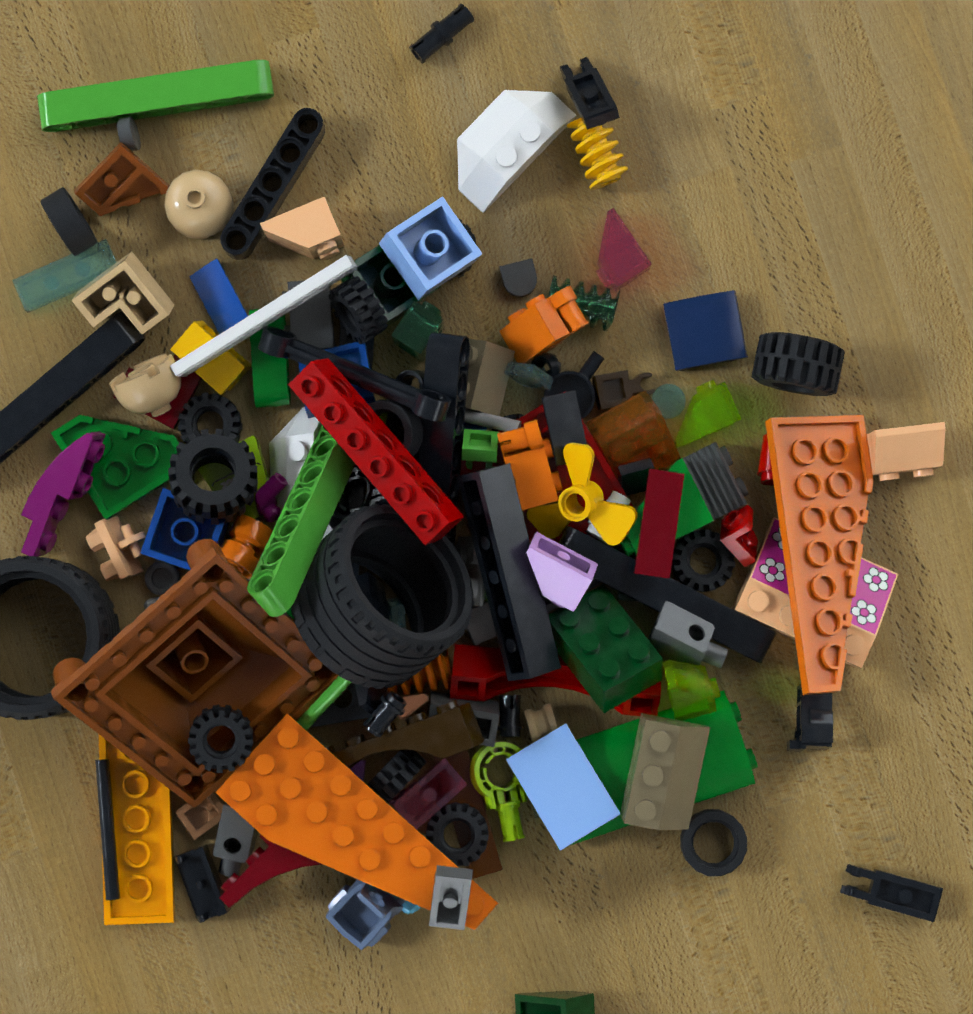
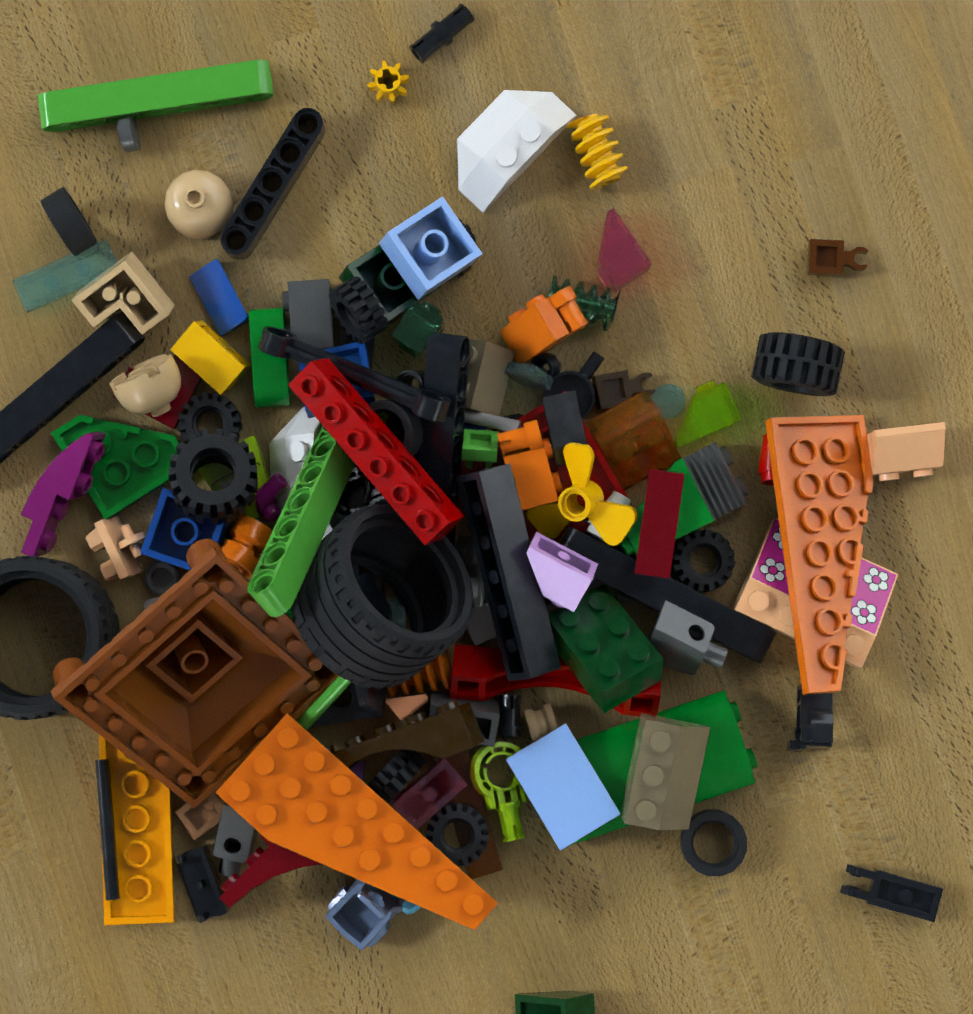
(119, 182): dark orange wing -> none
(220, 759): black tyre -> none
(264, 316): white tile -> none
(306, 230): light nougat slope -> none
(383, 92): none -> yellow gear
(385, 713): black pin -> none
(450, 897): slope -> none
(519, 277): dark grey tile -> none
(589, 94): black hinge -> none
(634, 476): black tile -> none
(690, 689): clear neon green slope -> none
(705, 330): dark blue slope -> none
(739, 536): red bracket -> none
(829, 257): none -> reddish brown plate

